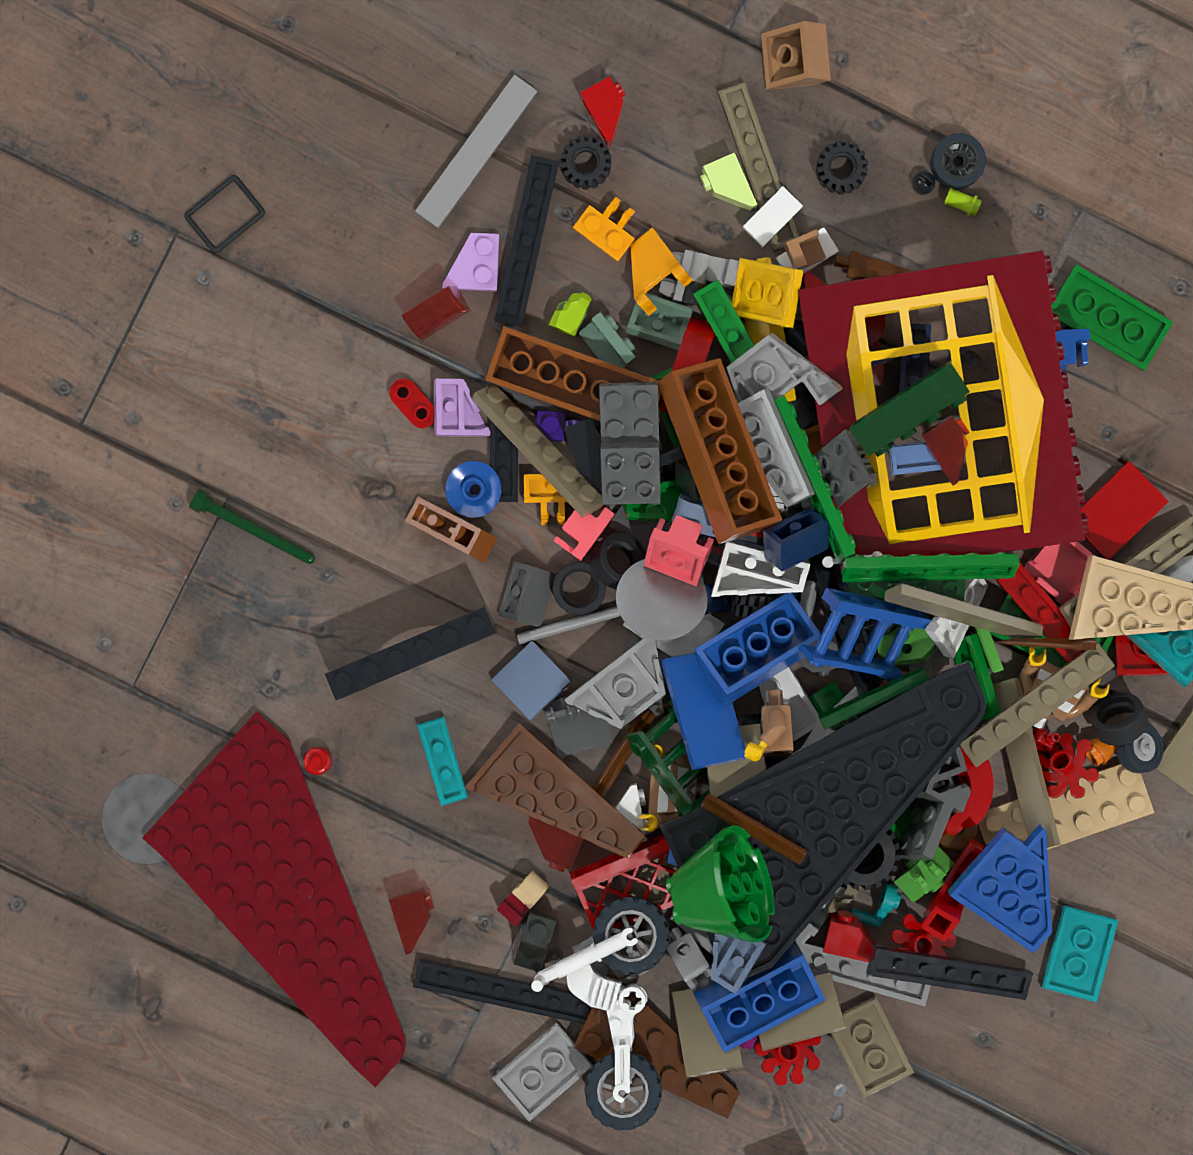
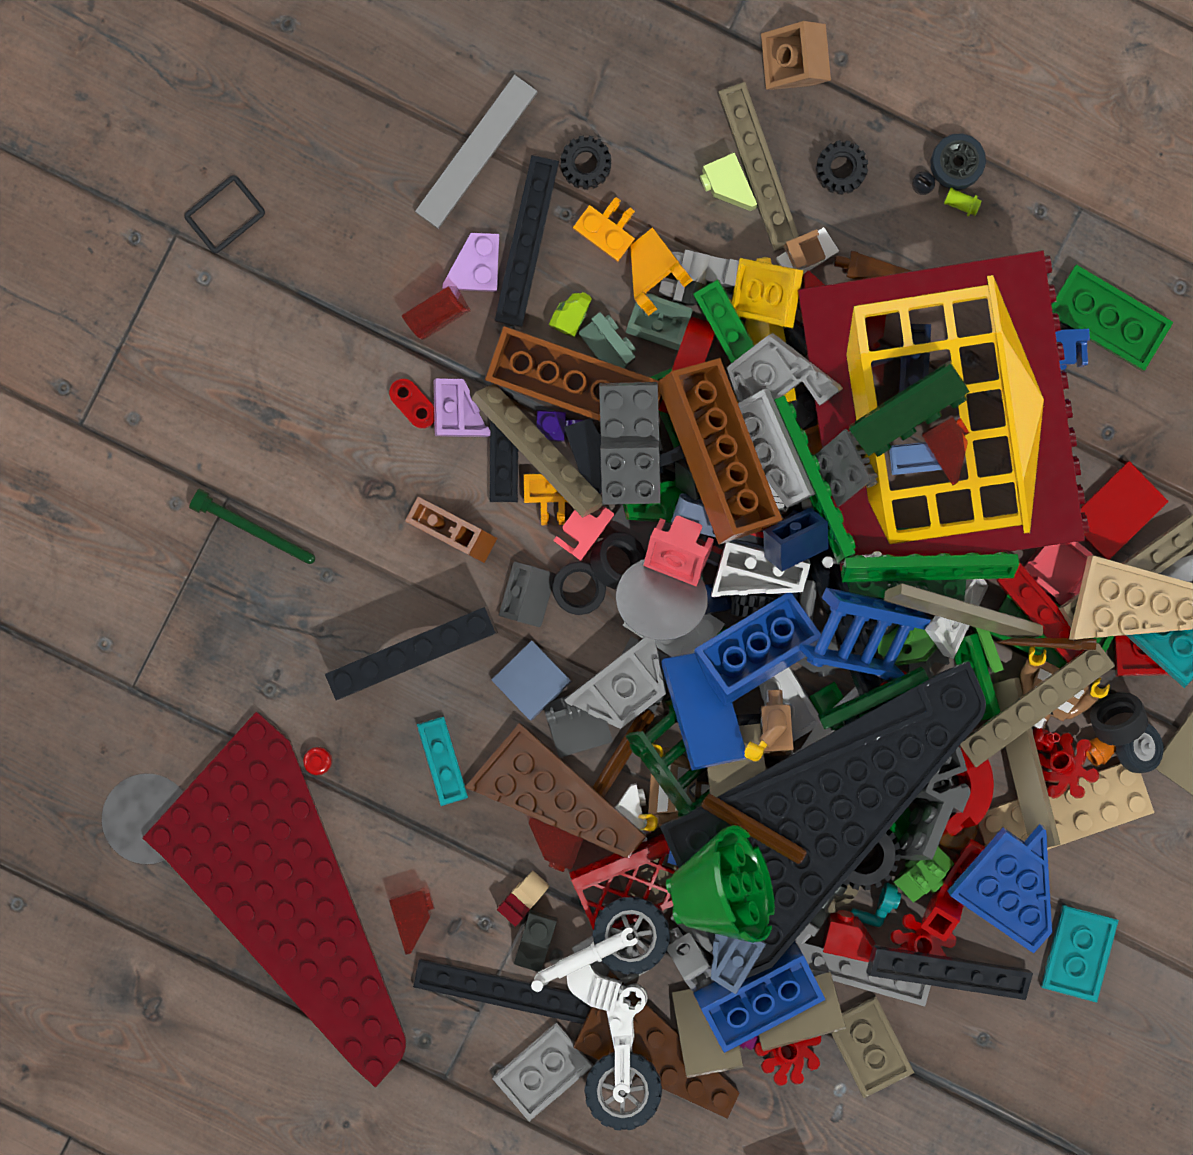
(460, 484): blue dish -> none
(567, 625): light grey bar -> none
(604, 106): red slope -> none
(772, 217): white tile -> none

